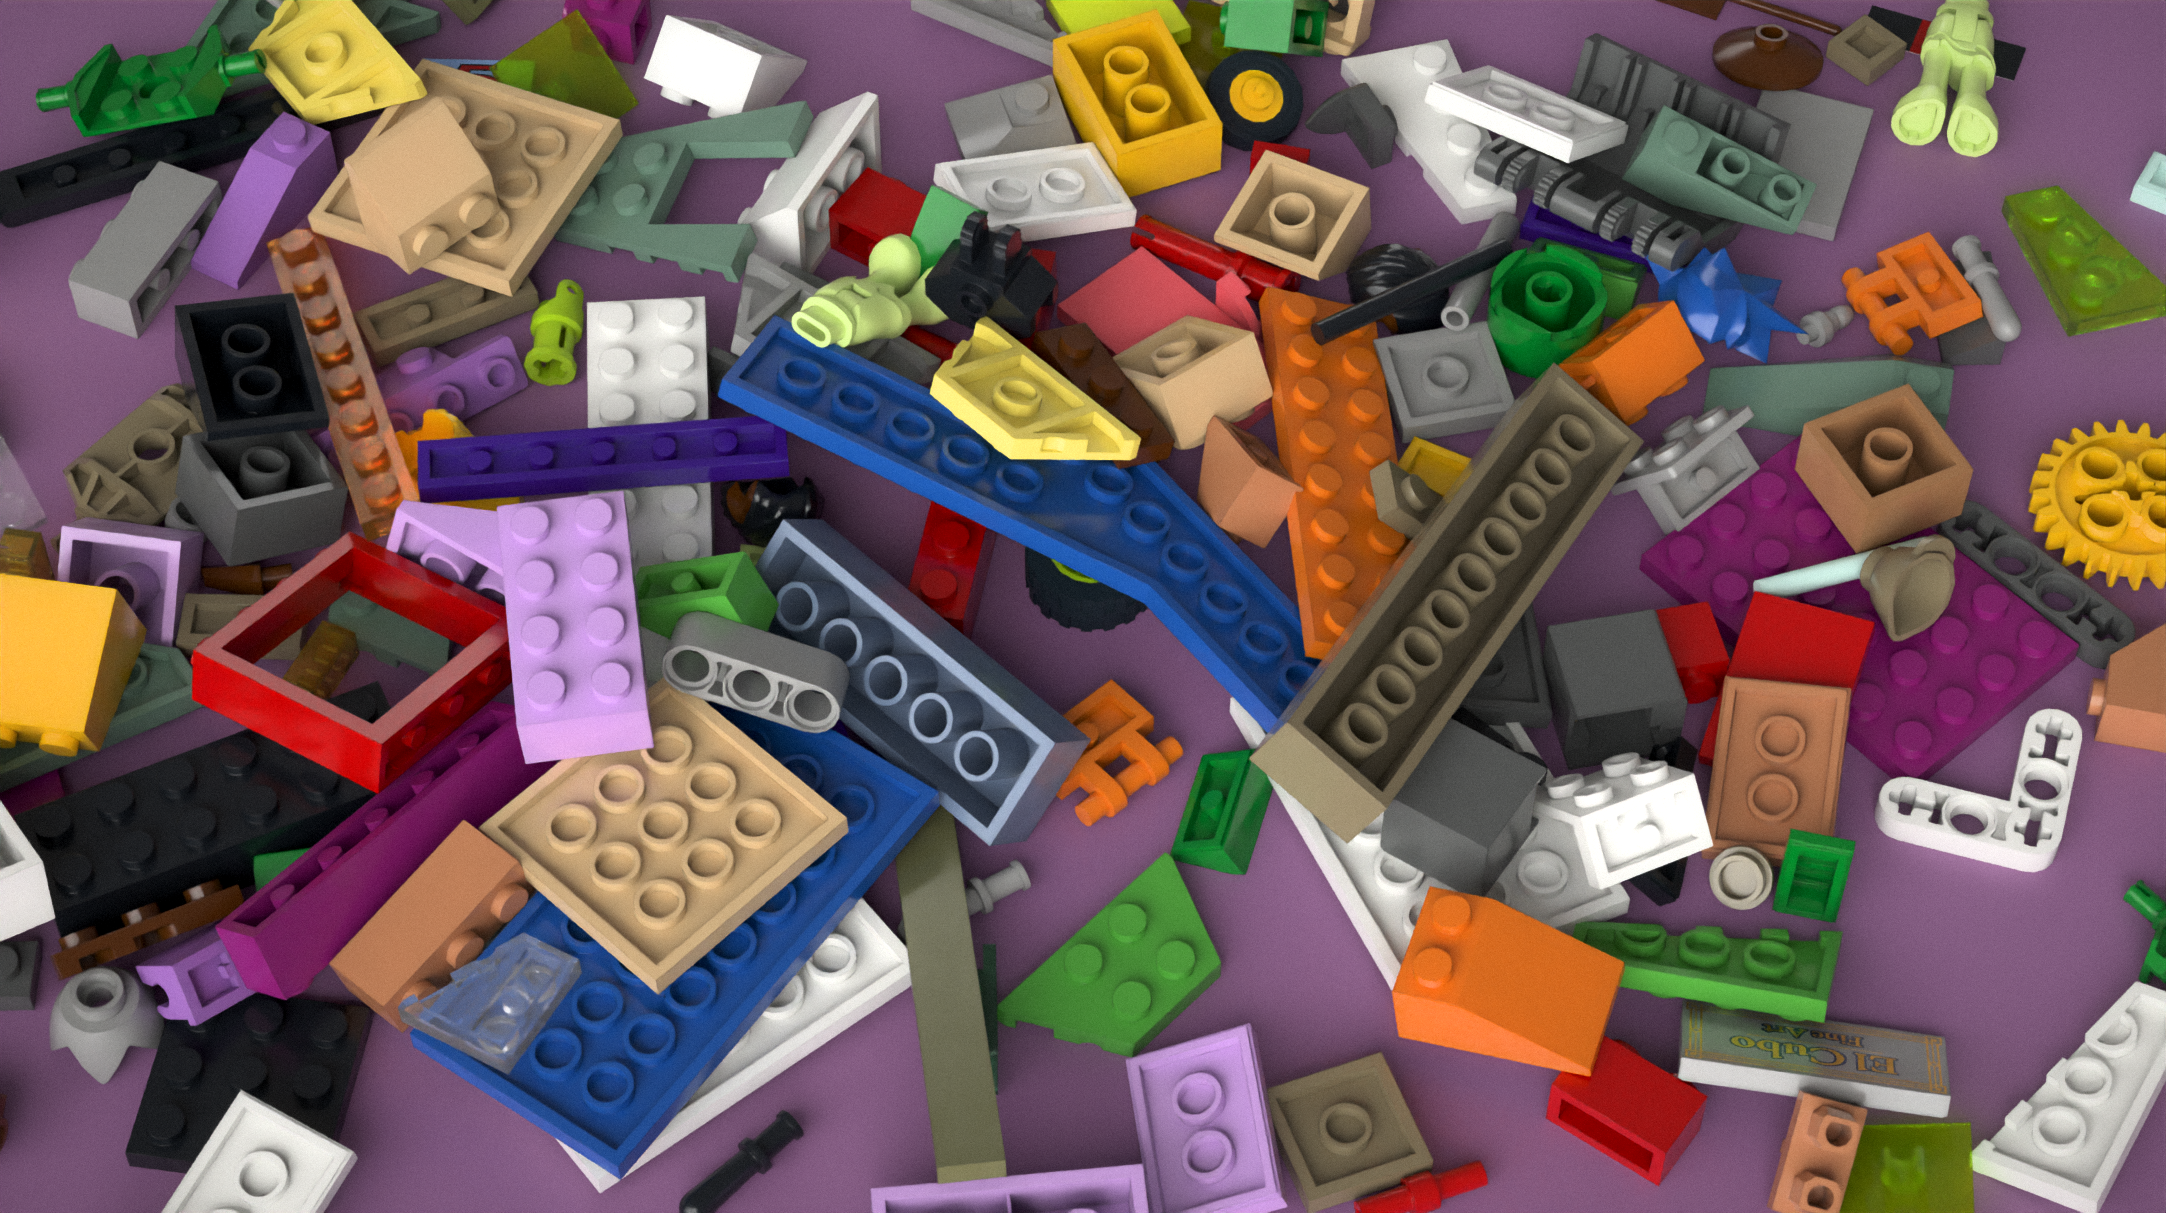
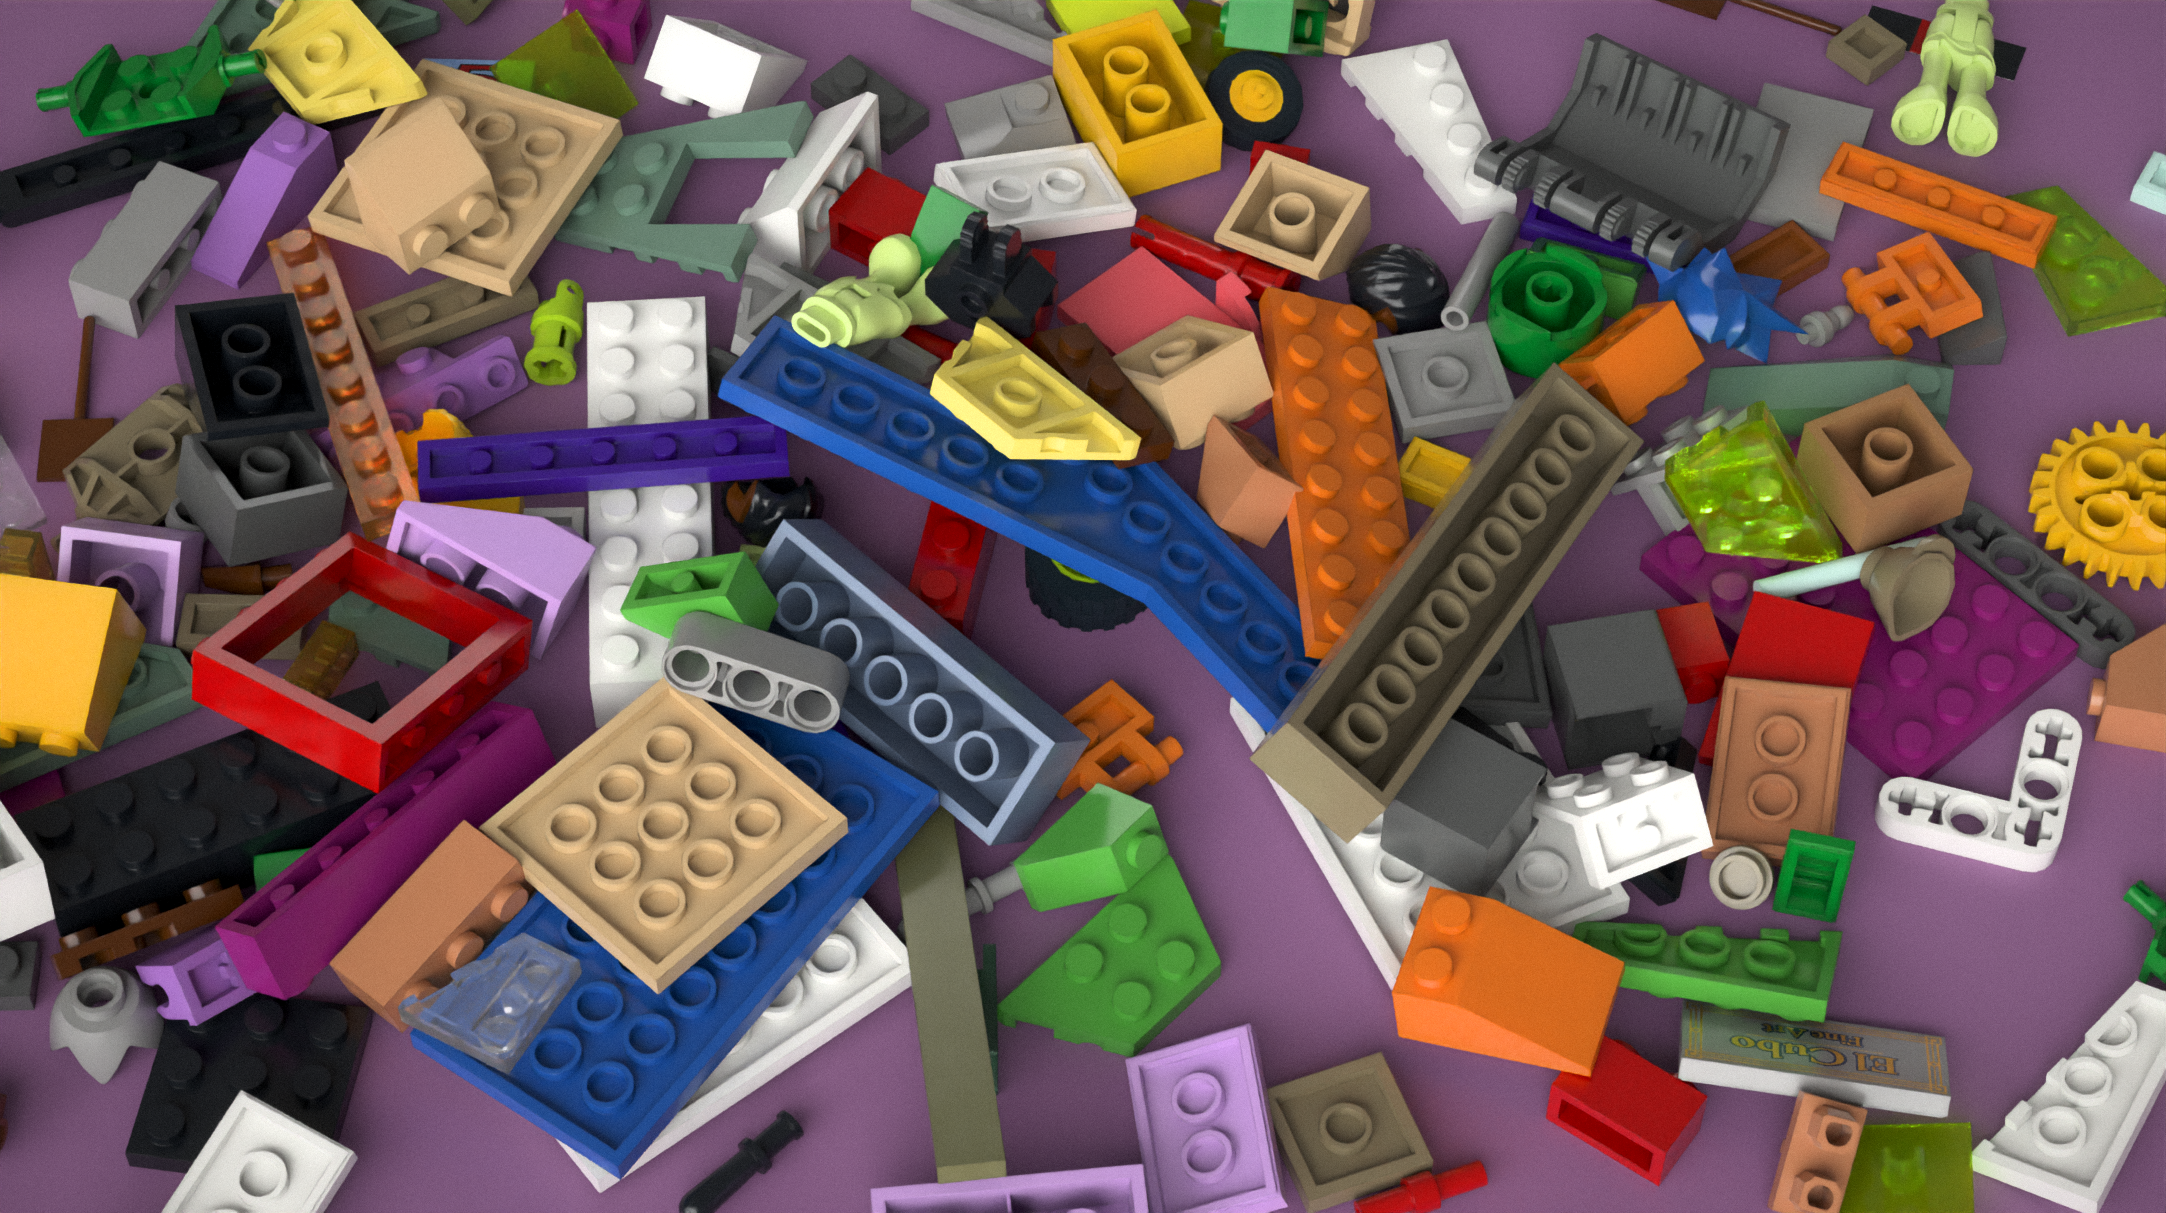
(68, 438): none -> reddish brown piece
(574, 627): lavender brick -> none
(899, 114): none -> dark grey plate
(1092, 851): none -> bright green slope
(1223, 813): green slope -> none
(1362, 118): dark grey plate -> none
(1402, 498): dark tan plate -> none
(1410, 291): black bar -> none
(1527, 113): white tile -> none
(1715, 175): sand green slope -> none
(1751, 494): none -> clear neon green wing
(1767, 58): reddish brown dish -> none
(1782, 255): none -> dark orange tile
(1938, 204): none -> orange tile
(1983, 279): light grey piece -> none

